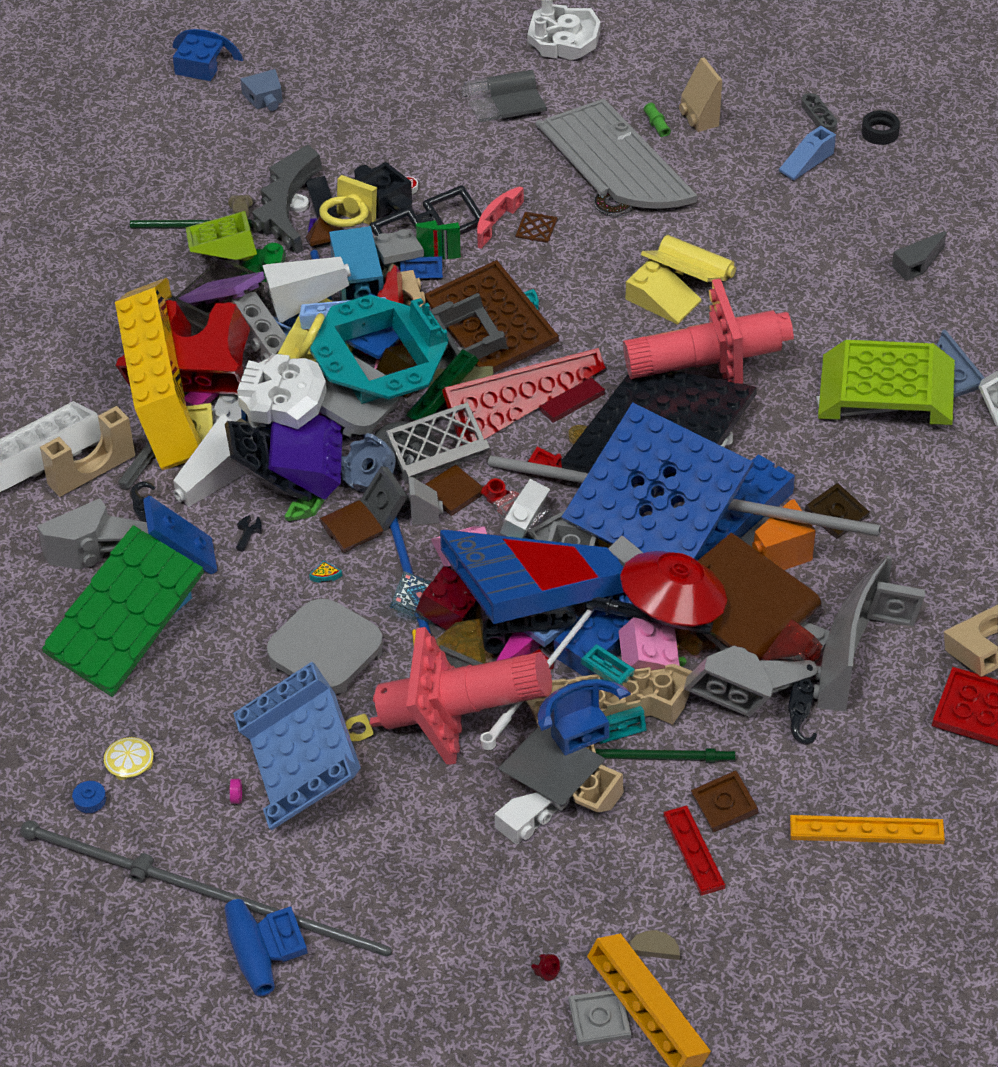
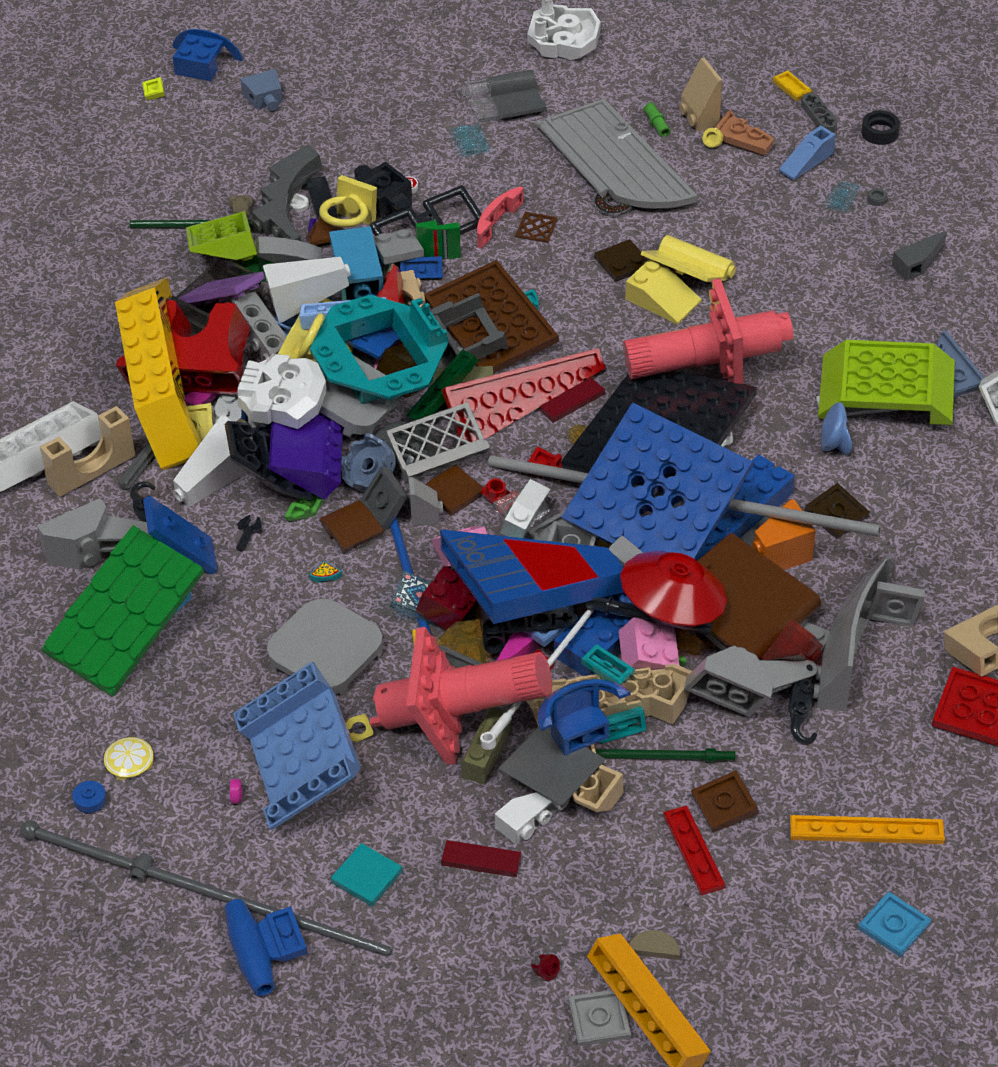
(153, 88): none -> neon yellow tile
(286, 250): none -> light grey slope
(366, 874): none -> teal tile
(470, 140): none -> clear light blue plate
(477, 761): none -> olive piece
(481, 858): none -> dark red tile
(620, 260): none -> dark brown plate
(712, 137): none -> light yellow tile
(740, 134): none -> nougat wing
(791, 85): none -> yellow tile
(835, 431): none -> medium blue piece
(841, 197): none -> clear light blue slope
(877, 197): none -> dark grey tile
(894, 924): none -> dark azure tile

